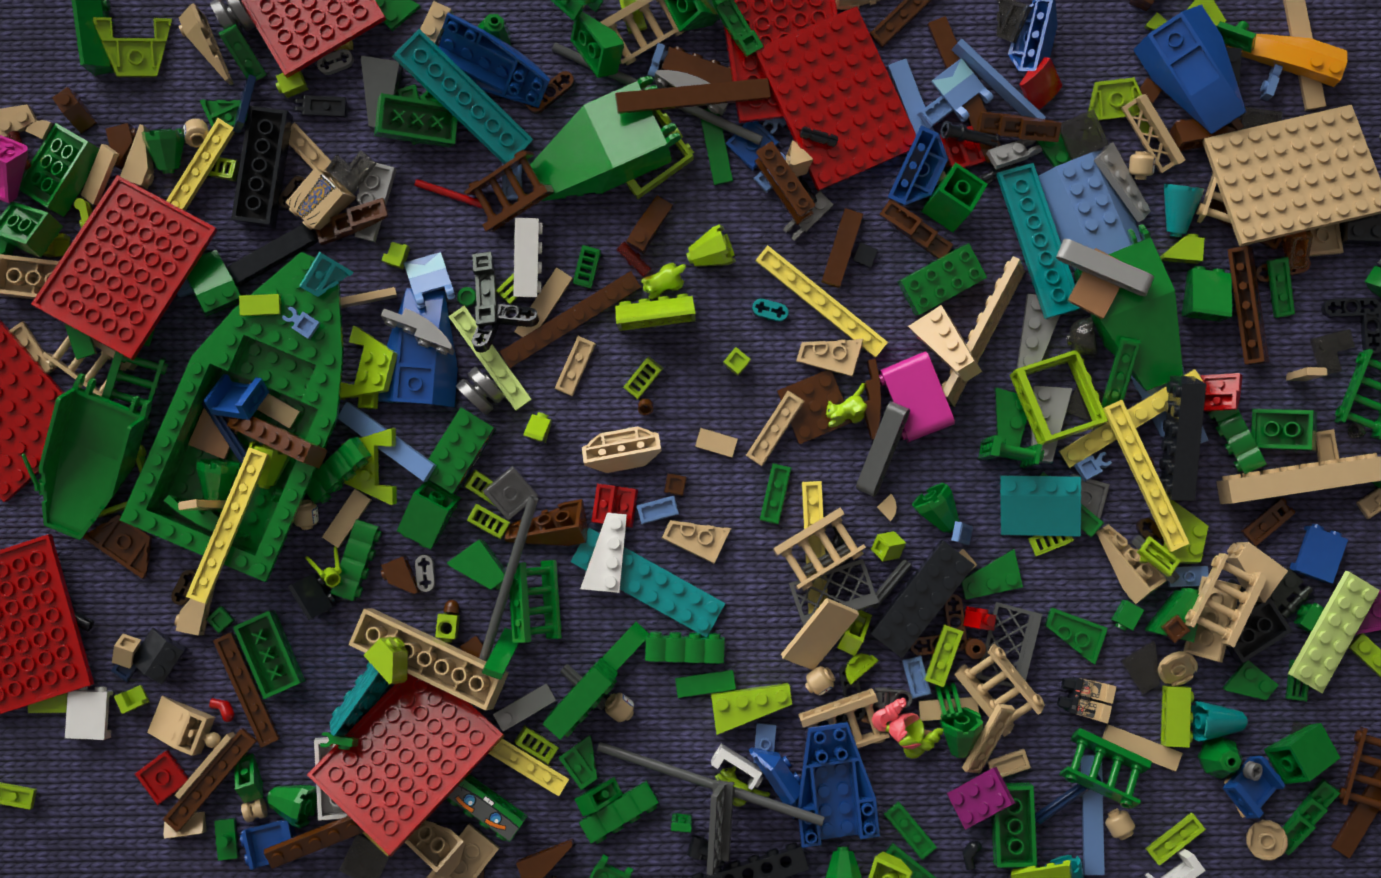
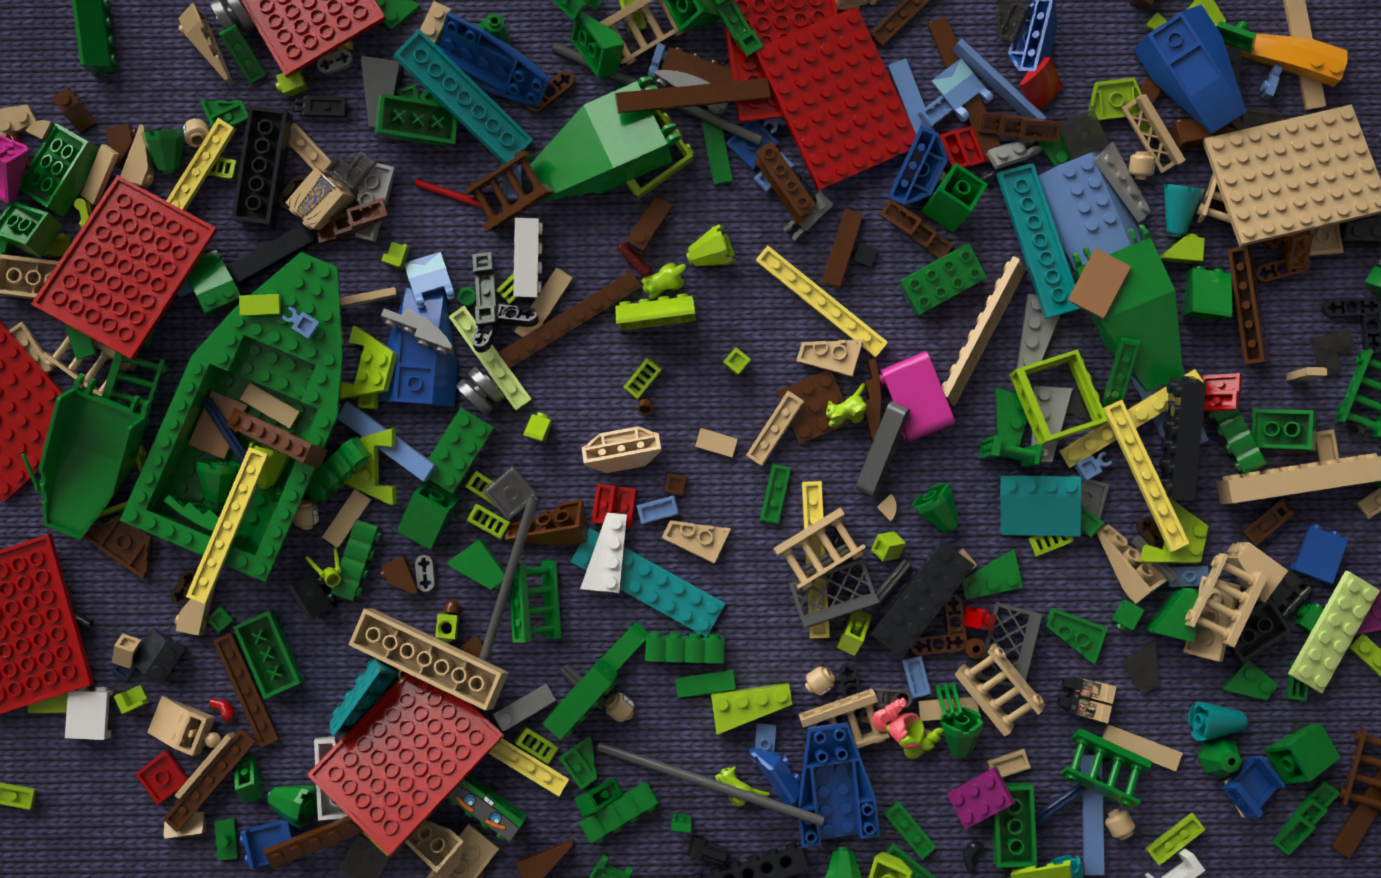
(134, 55): lime wing -> none
(201, 505): tan tile -> none
(236, 399): blue panel -> none
(244, 103): dark blue tile -> none
(254, 810): tan wheel -> none
(323, 274): teal wing -> none
(343, 741): green plate -> none
(389, 659): lime slope -> none
(501, 655): green tile -> none
(575, 366): tan tile -> none
(586, 249): green slope -> none
(720, 824): dark grey fence -> none
(739, 761): white panel -> none
(768, 314): teal beam -> none
(798, 159): tan slope -> none
(819, 136): black axle -> none
(820, 634): tan tile -> none
(858, 666): lime tile -> none
(943, 338): tan wedge -> none
(943, 655): lime plate -> none
(961, 133): black pin -> none
(962, 533): medium blue plate -> none
(988, 738): tan tile -> none
(1083, 337): clear smoke cylinder -> none
(1105, 267): light grey beam -> none
(1158, 557): lime tile -> none
(1175, 628): reddish brown tile -> none
(1176, 716): lime brick -> none
(1177, 668): tan tile -> none
(1252, 770): light grey bush -> none
(1266, 840): tan tile -> none
(1280, 287): green tile -> none

